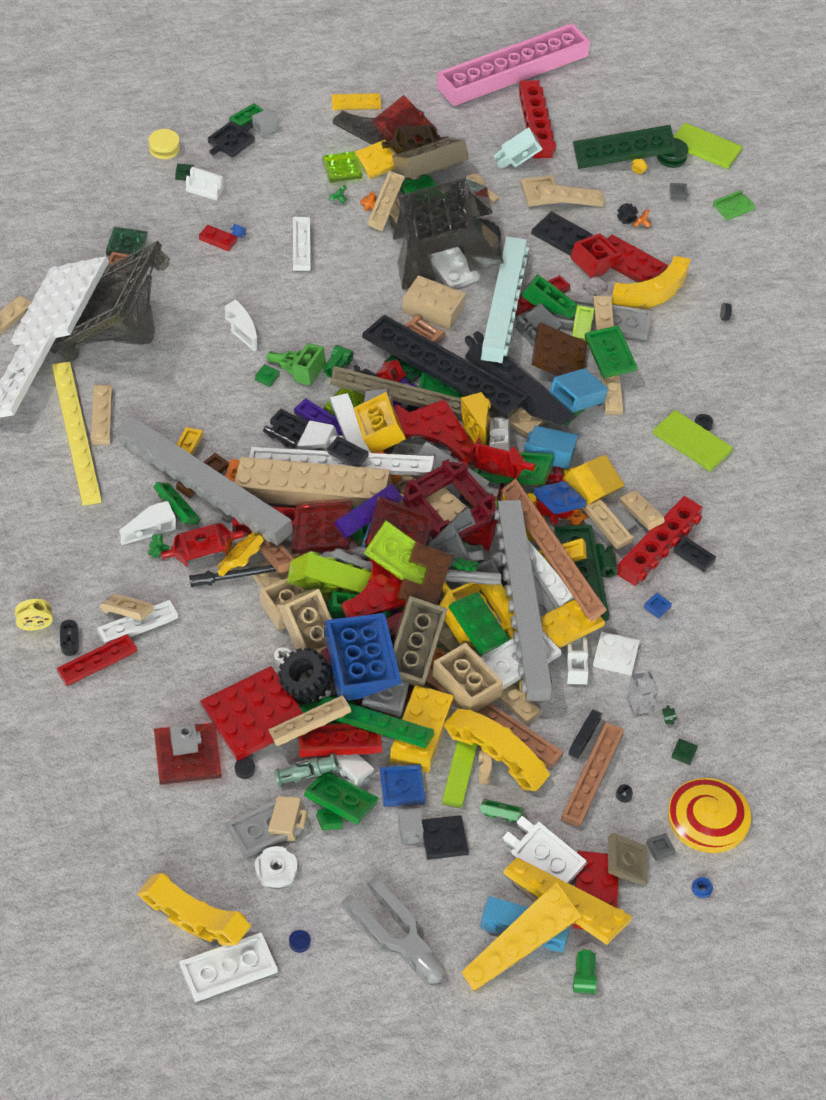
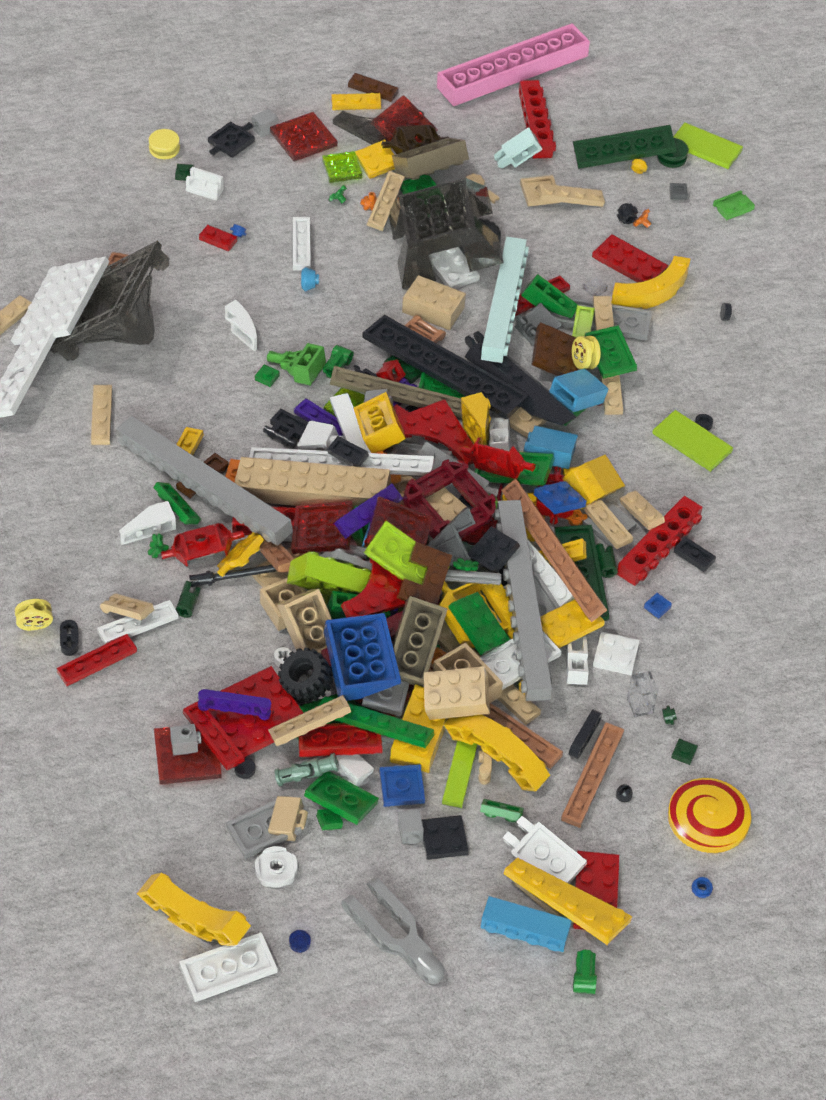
(76, 434): light yellow plate -> none
(126, 241): clear green plate -> none
(187, 600): none -> dark green hinge
(214, 736): none -> red plate
(234, 703): none -> dark purple plate
(245, 115): green plate -> none
(303, 136): none -> clear red plate
(309, 279): none -> dark azure cone
(371, 85): none -> reddish brown plate
(456, 693): none -> tan brick
(493, 550): none -> black plate
(535, 927): yellow wing -> none
(559, 232): black plate -> none
(586, 352): none -> light yellow head
(595, 255): red slope -> none
(627, 859): dark tan plate -> none
(660, 846): dark grey plate -> none

